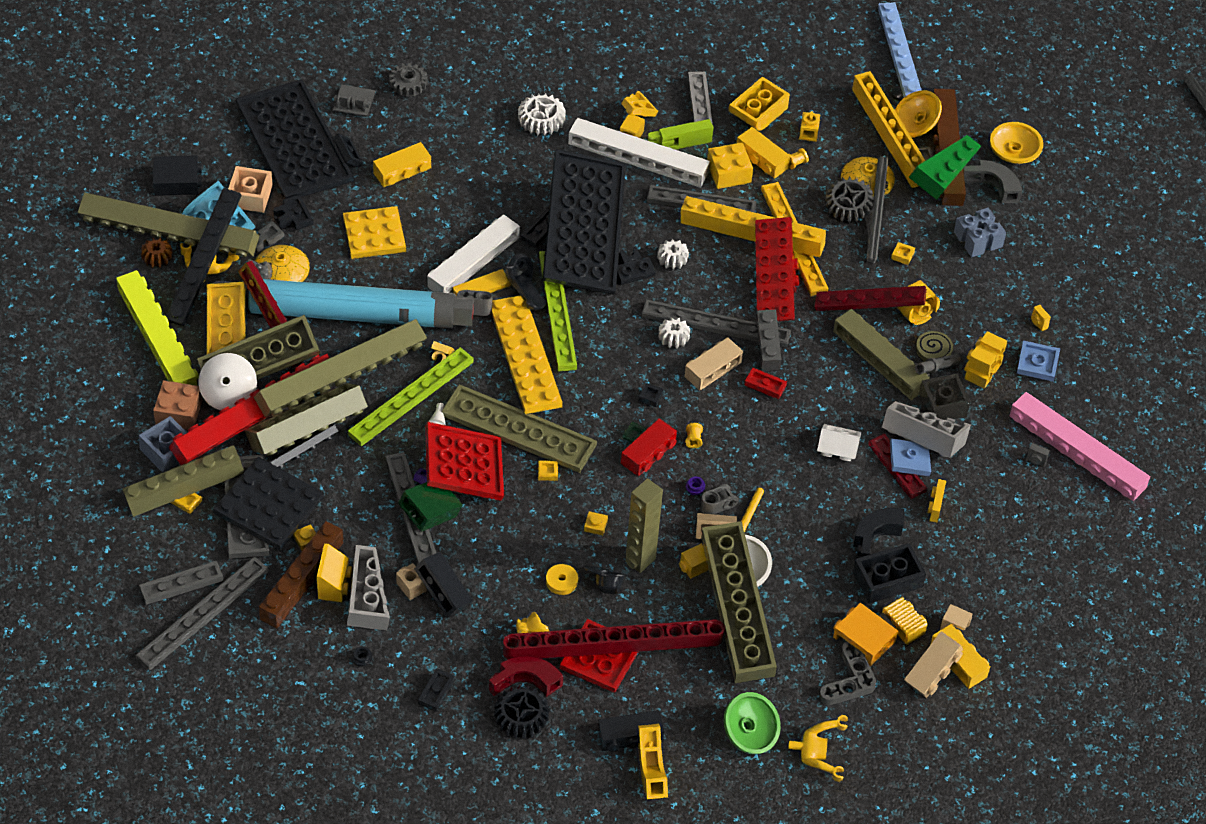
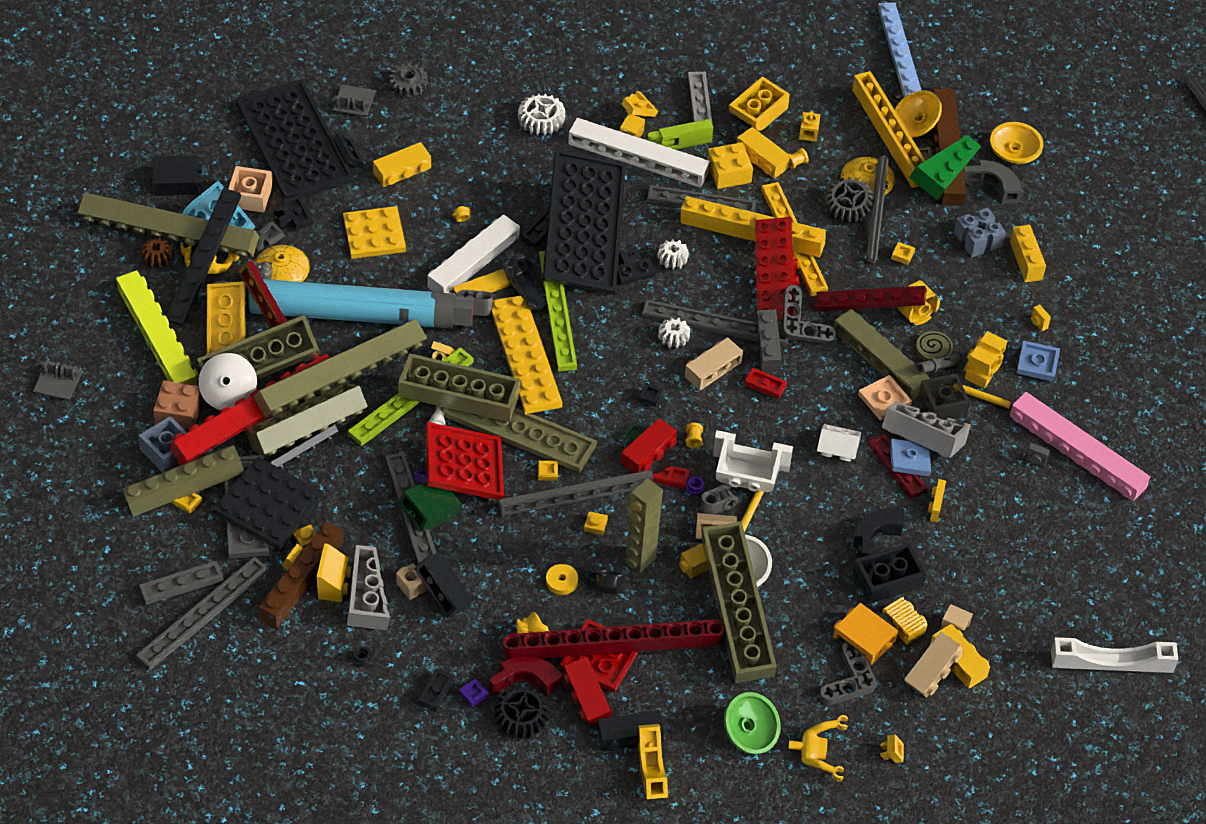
(58, 380): none -> dark grey hinge
(292, 556): none -> yellow plate
(459, 387): none -> olive brick
(461, 214): none -> yellow plate
(473, 693): none -> dark purple plate
(572, 493): none -> dark grey tile
(587, 691): none -> red brick
(673, 477): none -> red tile
(749, 466): none -> white windscreen
(797, 325): none -> dark grey beam
(882, 394): none -> light nougat plate
(894, 749): none -> yellow tile
(987, 397): none -> yellow bar
(1027, 253): none -> yellow brick
(1147, 658): none -> white arch

